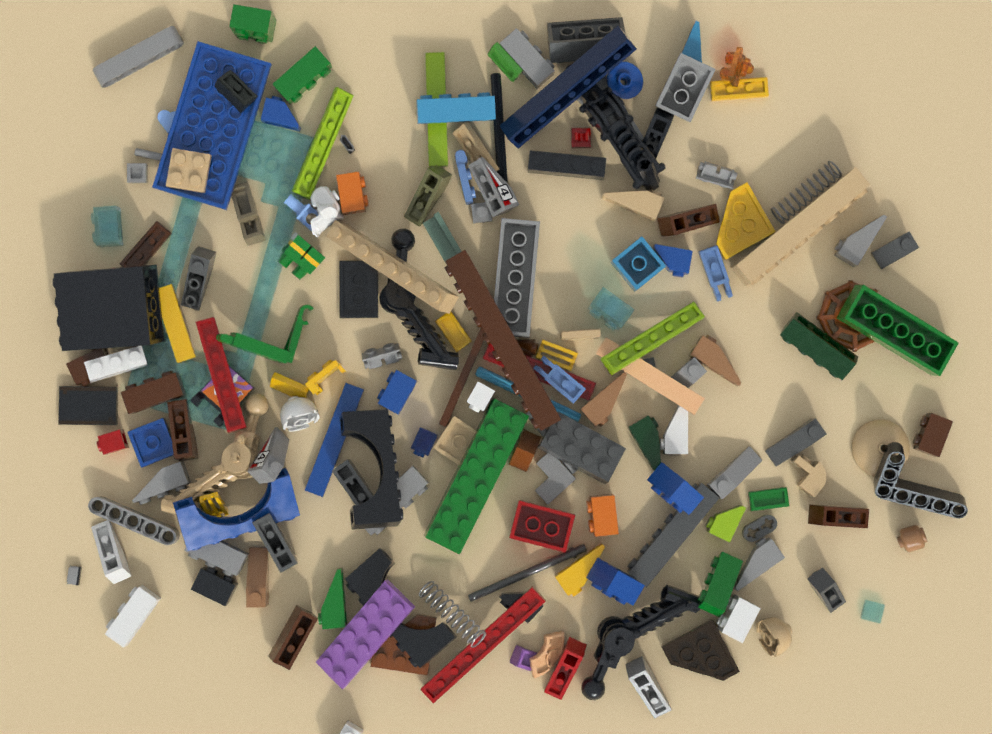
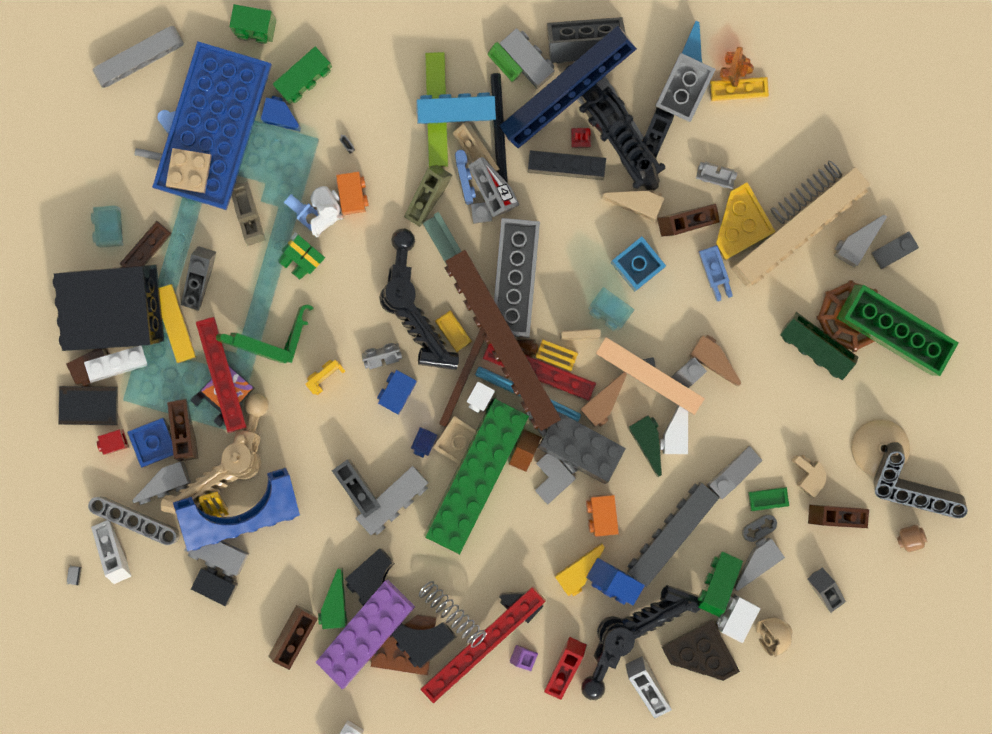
(132, 615): white brick -> none
(137, 173): light grey plate -> none
(153, 392): reddish brown brick -> none
(235, 91): pearl dark grey slope -> none
(257, 577): medium nougat slope -> none
(270, 458): light grey slope -> none
(275, 542): dark grey slope -> none
(288, 386): yellow tile -> none
(298, 413): white cylinder -> none
(322, 143): lime tile -> none
(332, 442): blue tile -> none
(358, 290): black tile -> none
(374, 430): black arch -> none
(392, 267): tan brick -> none
(542, 526): red brick -> none
(548, 655): light nougat tile -> none
(561, 381): medium blue hinge -> none
(573, 552): dark grey bar -> none
(630, 75): blue dish -> none
(652, 338): lime tile -> none
(674, 489): blue brick -> none
(675, 259): blue slope -> none
(725, 522): lime slope -> none
(796, 441): dark grey slope -> none
(872, 611): clear light blue tile -> none
(932, 434): reddish brown brick -> none

